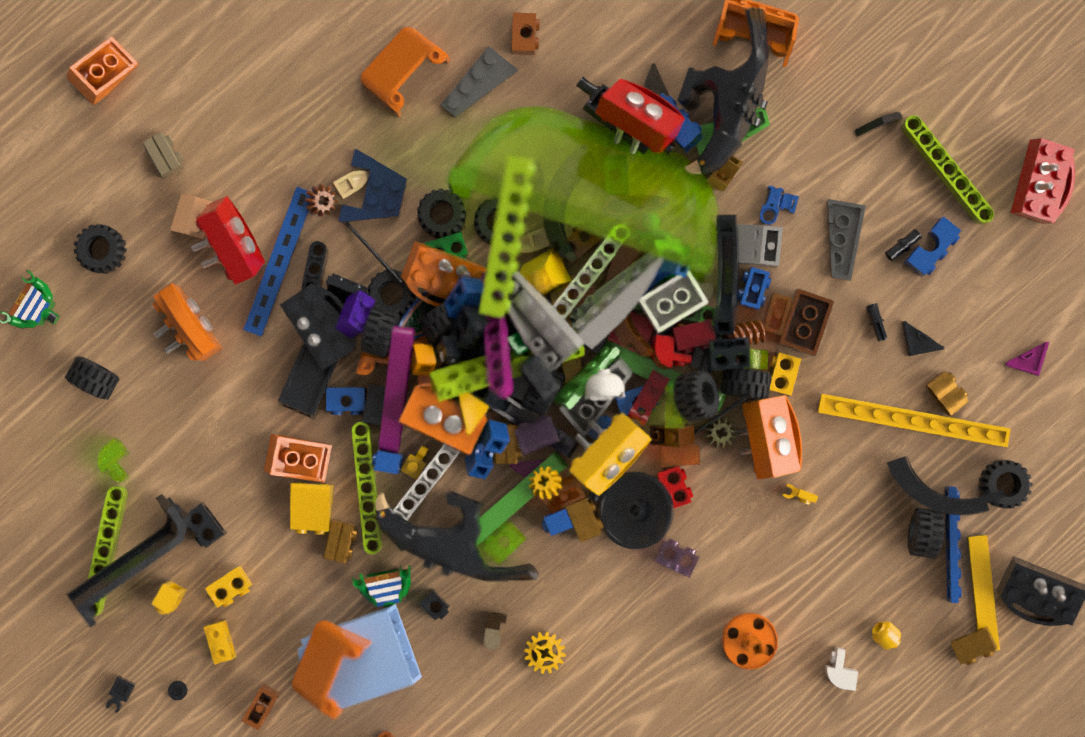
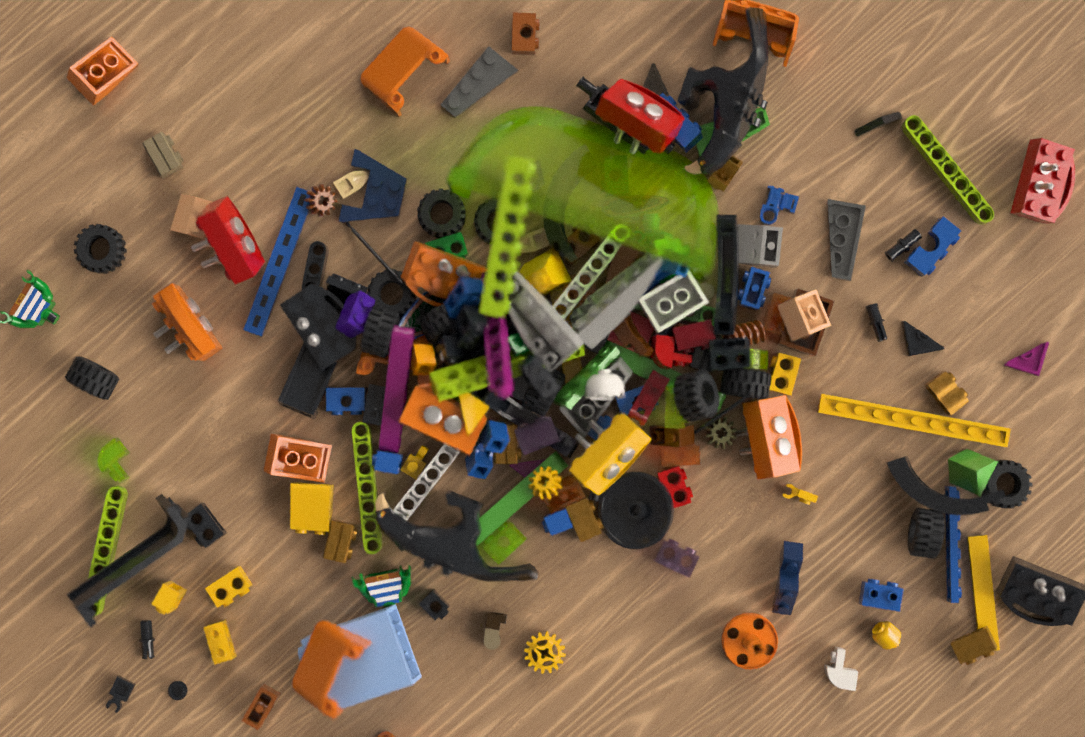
(147, 639): none -> black axle
(788, 578): none -> dark blue arch
(804, 315): none -> light nougat slope
(881, 595): none -> blue brick
(970, 471): none -> bright green slope

